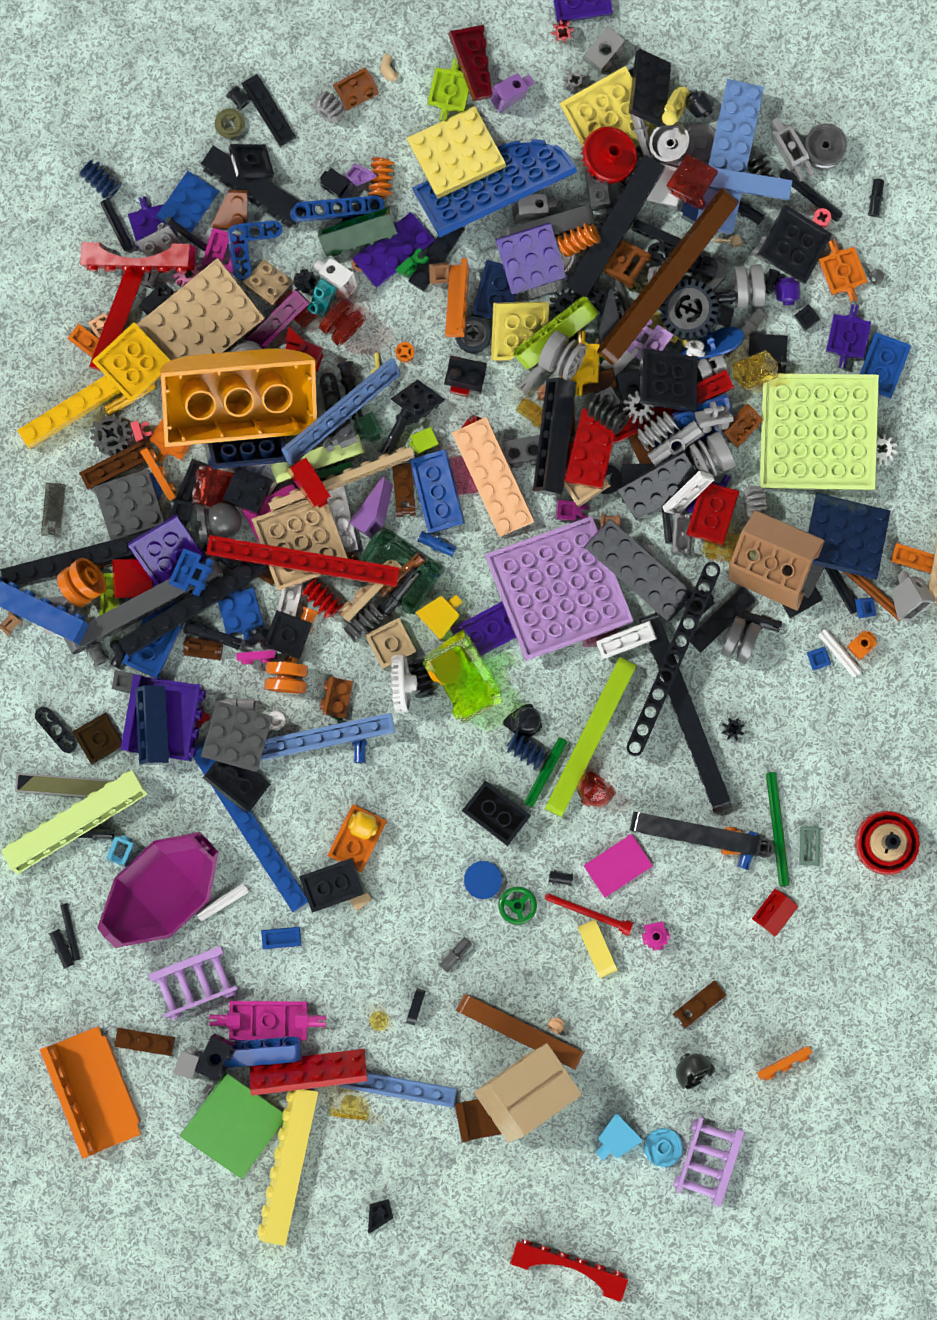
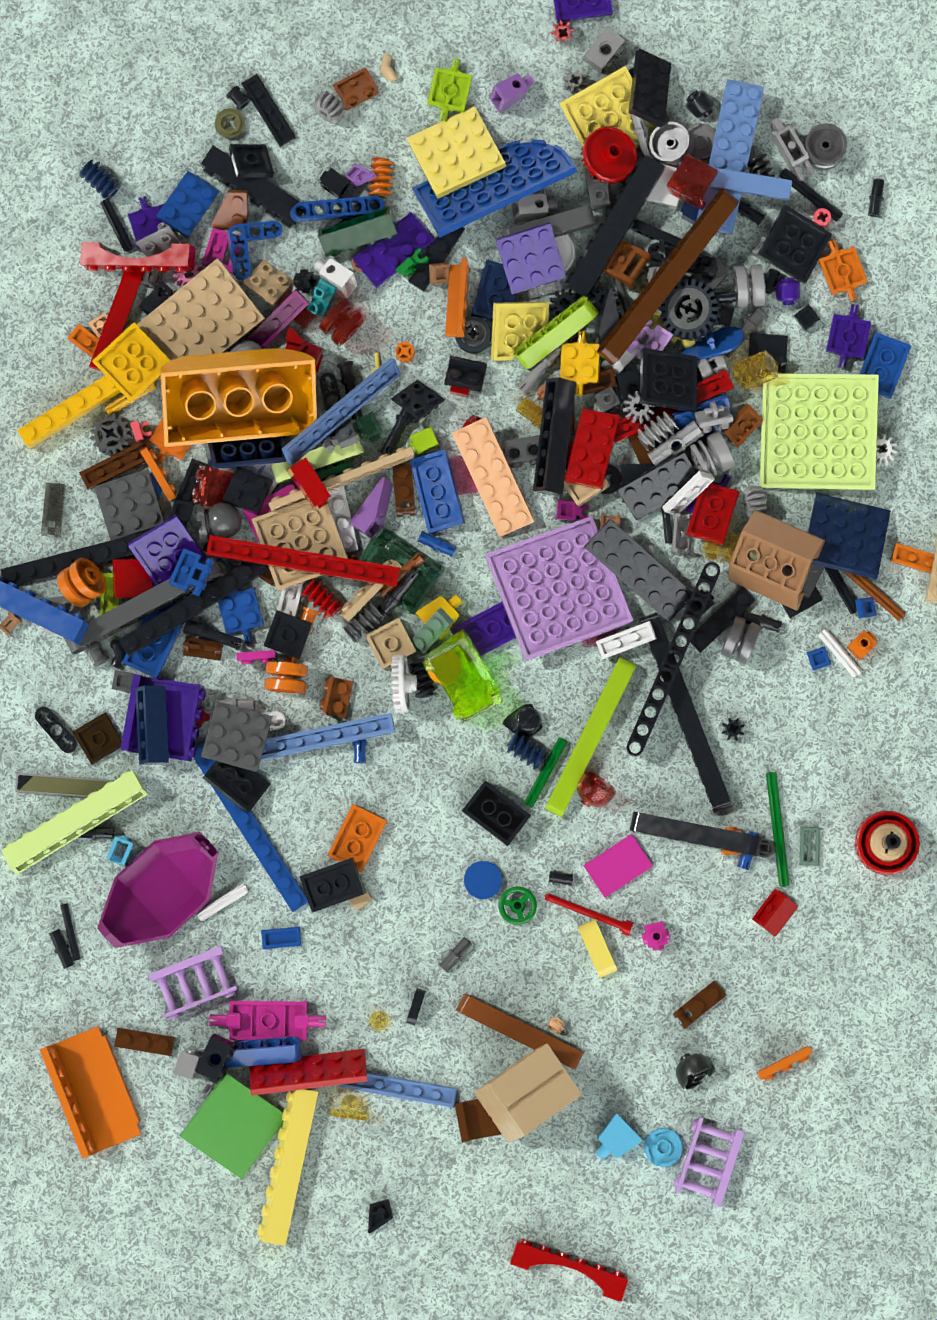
(185, 233): black bar -> none
(258, 633): black plate -> none
(362, 825): yellow head -> none
(432, 630): none -> sand green plate
(471, 54): dark red wing -> none
(561, 355): light grey wheel -> none
(579, 240): orange piece -> none
(607, 416): pearl dark grey piece -> none
(675, 106): light yellow plate -> none
(695, 348): white plate -> none
(735, 240): tan hand -> none
(877, 274): dark grey hinge -> none
(911, 596): light grey torso -> none

